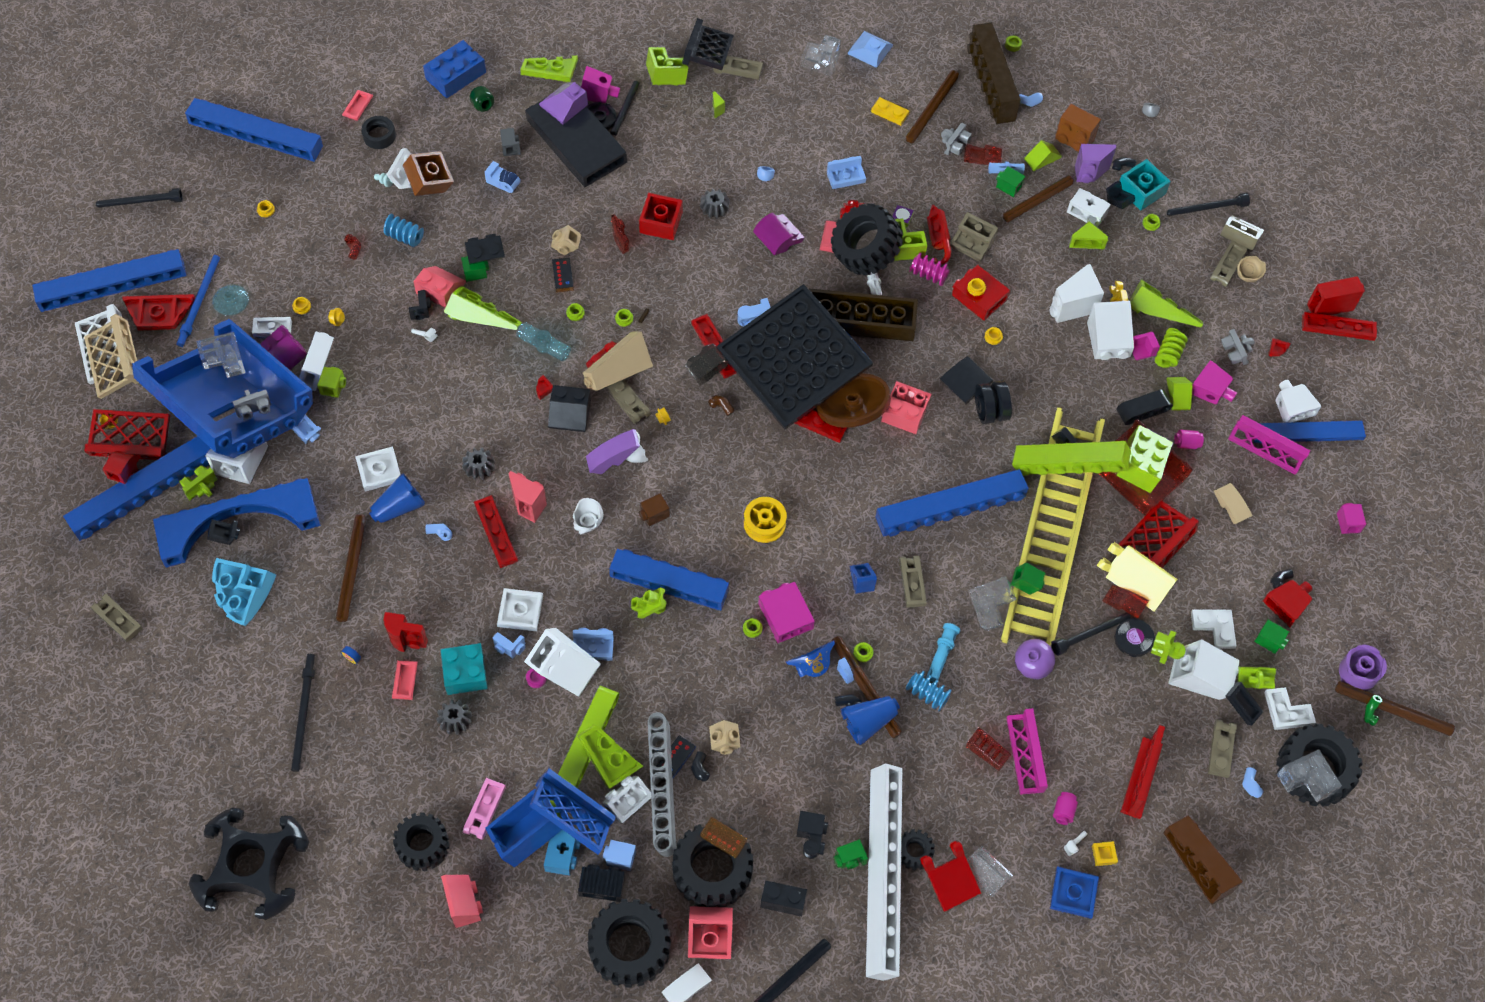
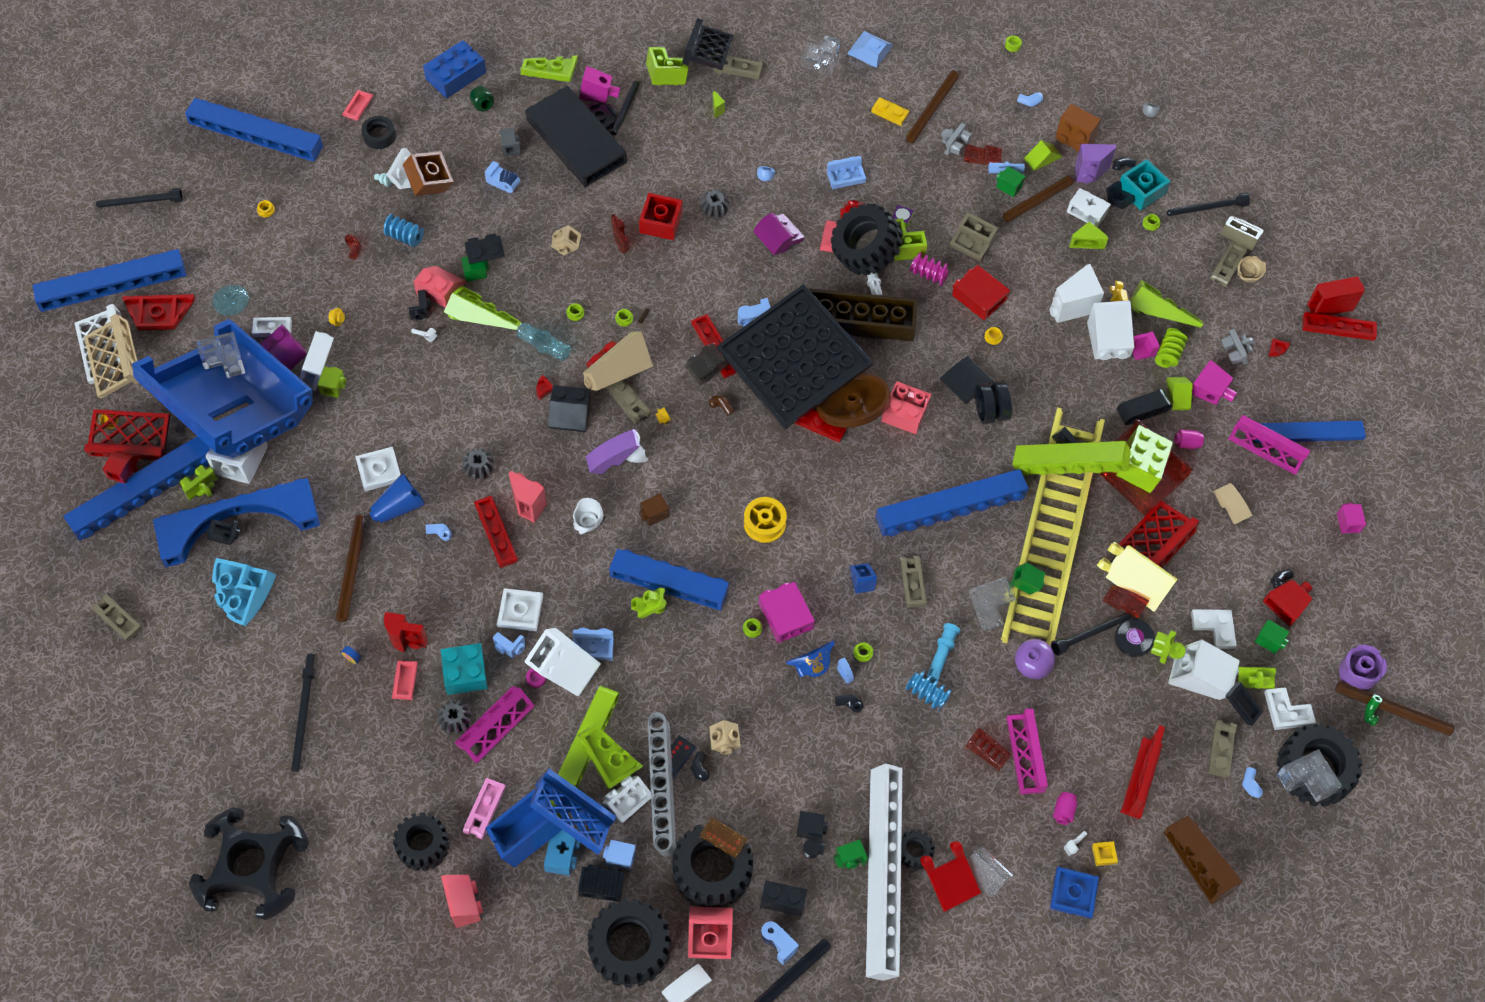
(186, 328): blue bar -> none
(251, 403): light grey hips -> none
(301, 305): yellow plate -> none
(307, 430): light blue bracket -> none
(488, 721): none -> dark pink fence
(562, 274): black tile -> none
(565, 102): medium lavender slope -> none
(780, 940): none -> light blue leg
(862, 681): reddish brown axle -> none
(869, 717): blue cone -> none
(939, 232): red plate -> none
(976, 287): yellow plate -> none
(993, 73): dark brown brick -> none
(1296, 402): white torso -> none

